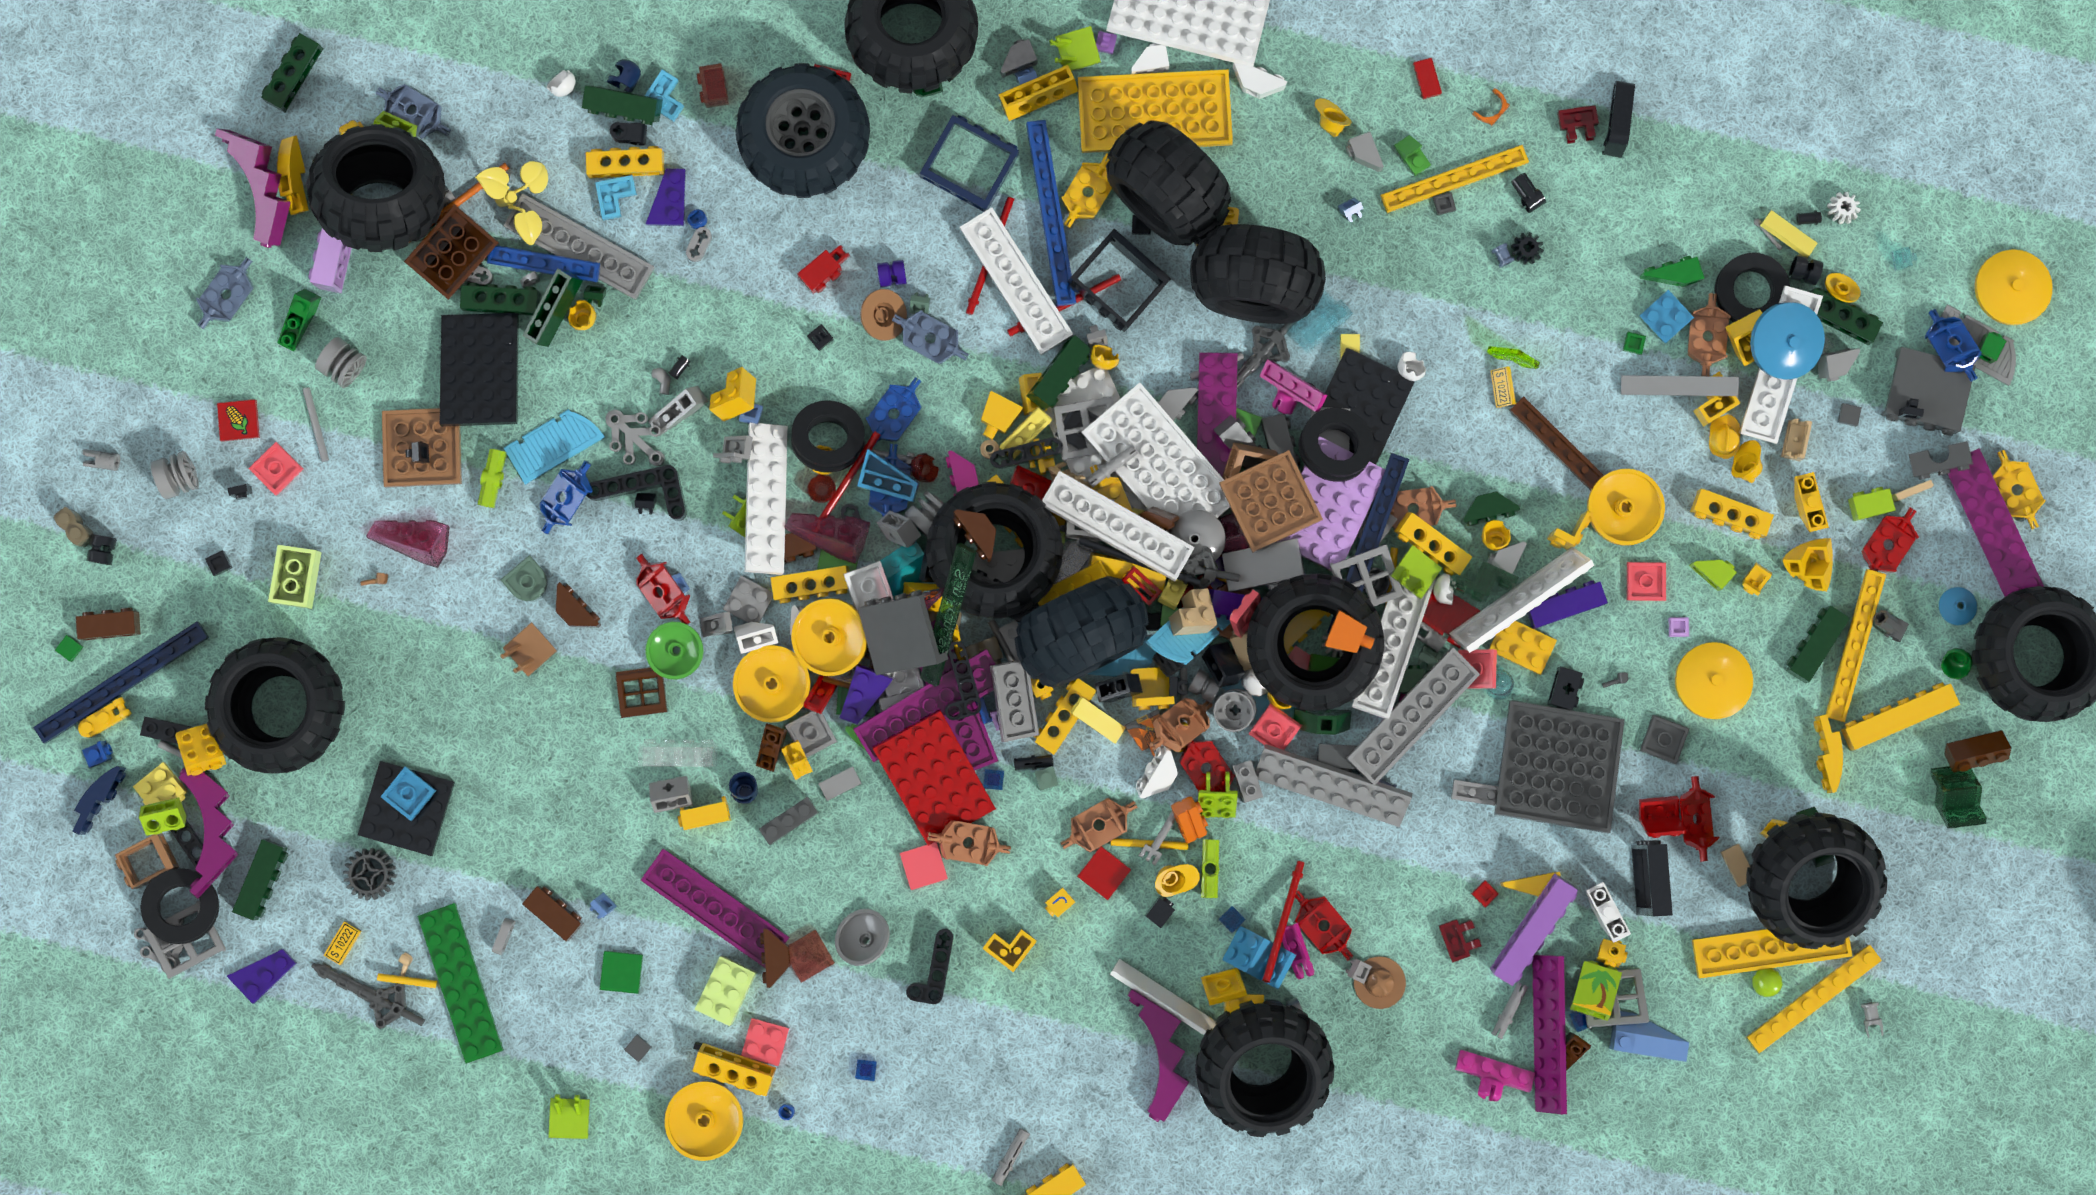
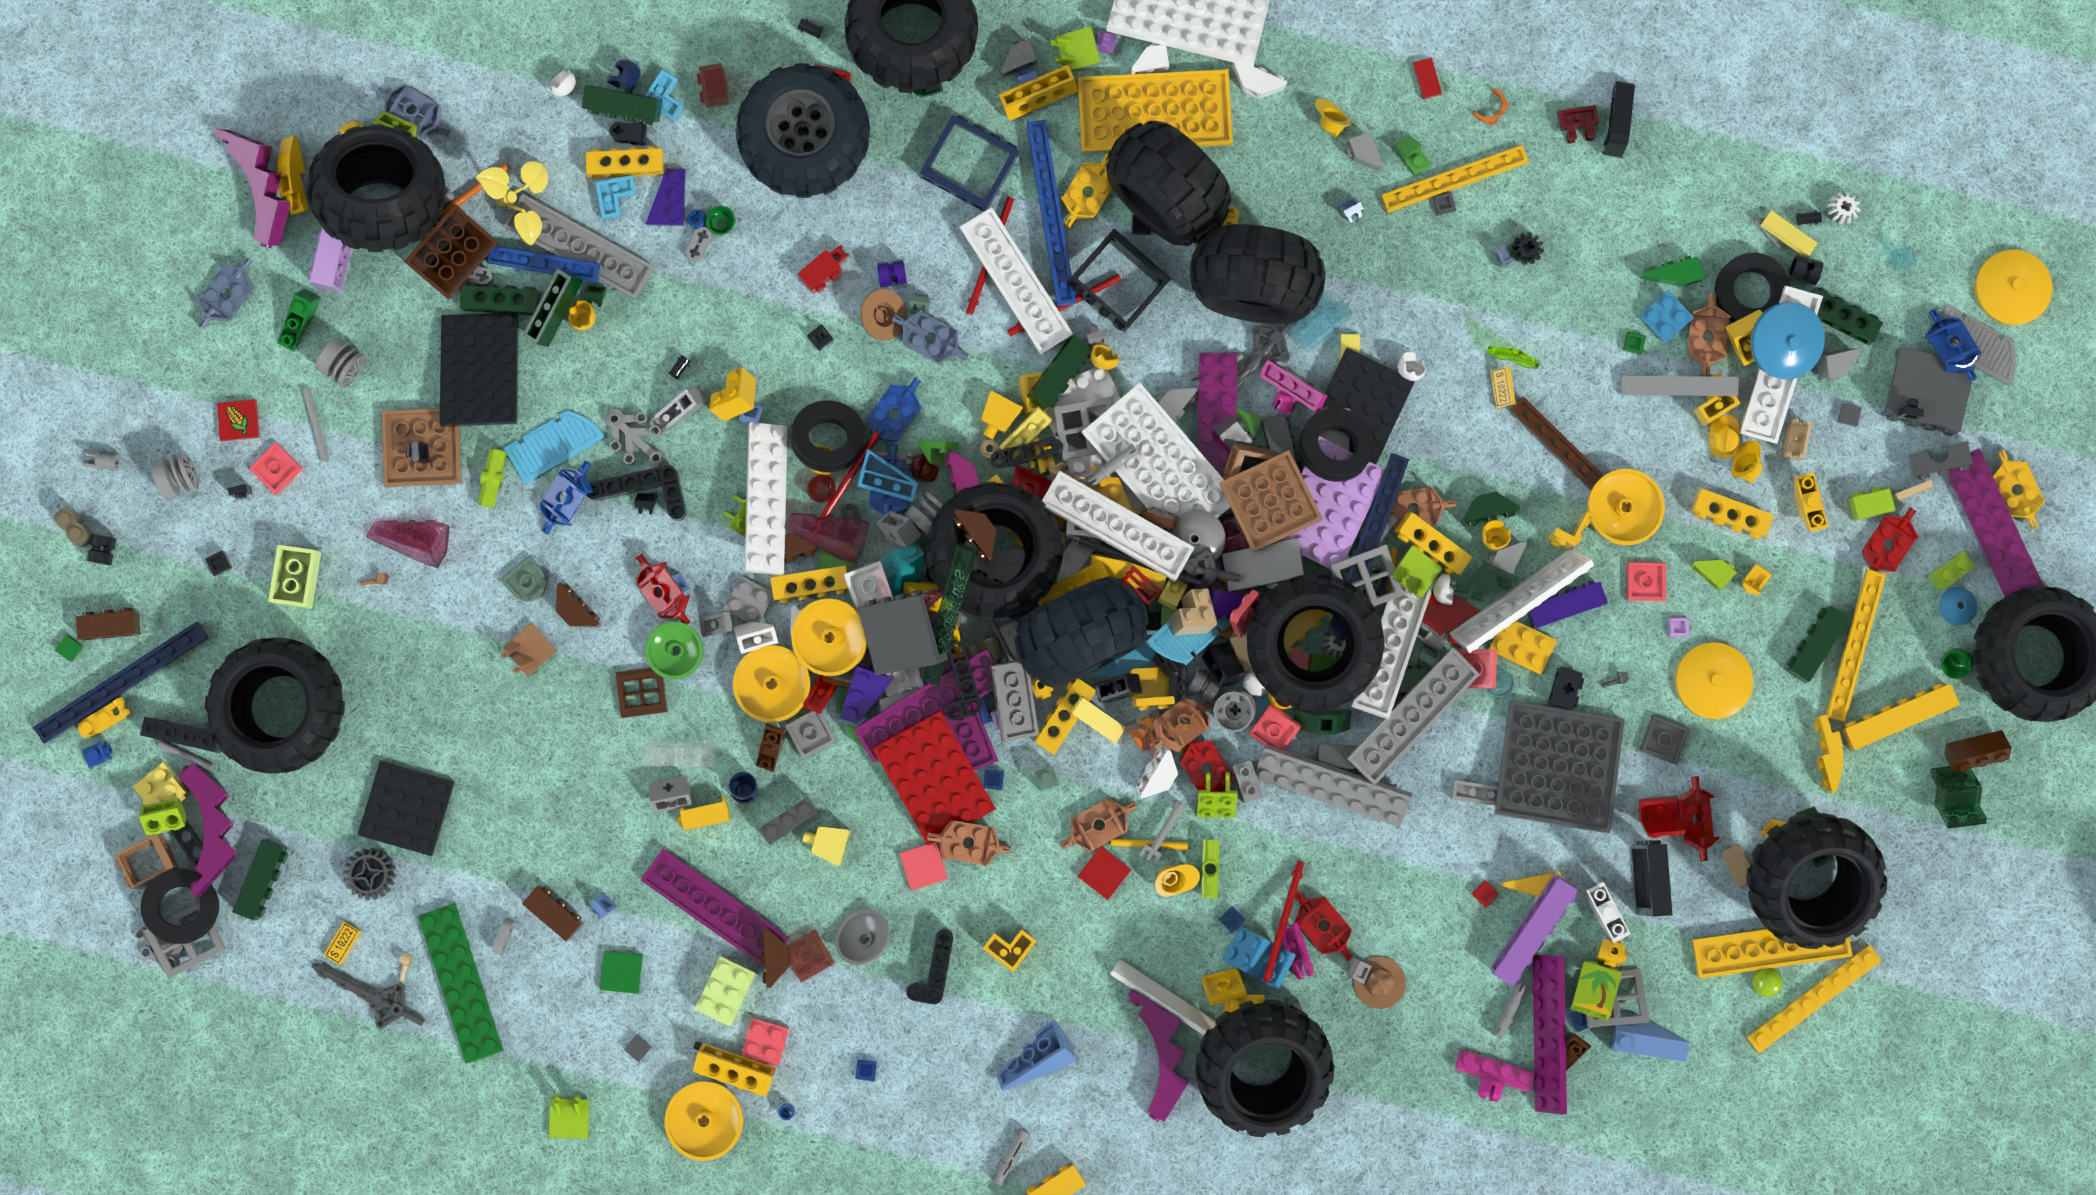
(100, 791): dark blue slope -> none
(199, 750): yellow bracket -> none
(262, 975): dark purple wing -> none
(292, 83): dark green brick -> none
(406, 980): yellow bar -> none
(408, 793): dark azure plate -> none
(530, 279): light grey tile -> none
(661, 375): light grey arm -> none
(715, 220): none -> green hair
(735, 449): light grey bracket -> none
(796, 759): yellow hips -> none
(810, 28): none -> black pin
(828, 843): none -> light yellow torso
(840, 783): light grey tile -> none
(935, 450): none -> bright green slope
(1033, 762): black pin -> none
(1043, 1056): none -> medium blue wedge
(1059, 903): yellow brick -> none
(1160, 911): black brick -> none
(1189, 820): orange brick -> none
(1348, 634): orange torso -> none
(1454, 939): dark red plate -> none
(1530, 196): black piece -> none
(1811, 563): yellow brick -> none
(1842, 287): yellow dish -> none
(1871, 1016): light grey piece -> none
(1891, 625): dark grey piece -> none
(1951, 570): none -> lime brick
(1991, 346): green brick -> none

